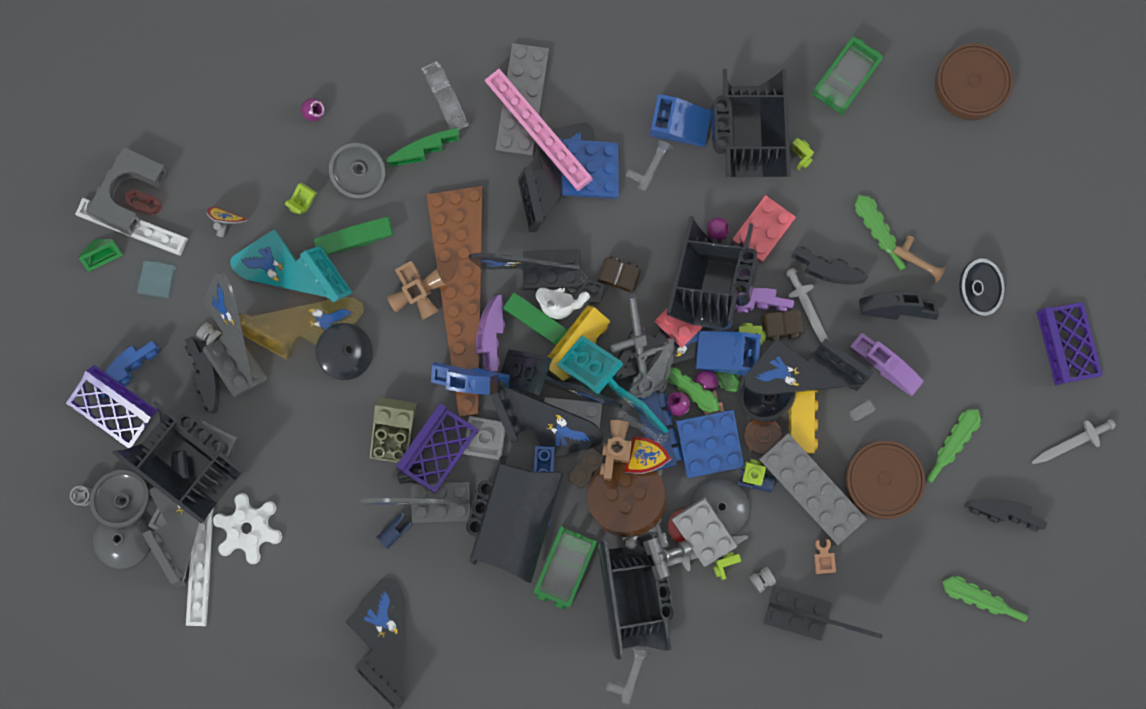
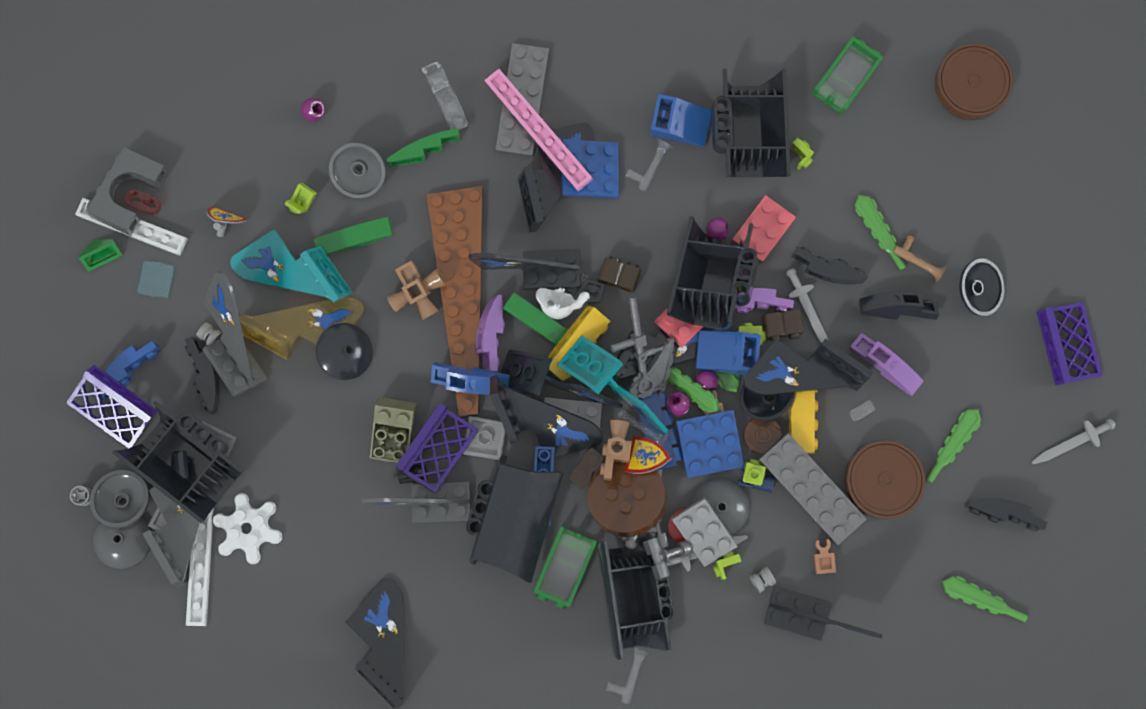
(390, 534): dark blue hinge -> none

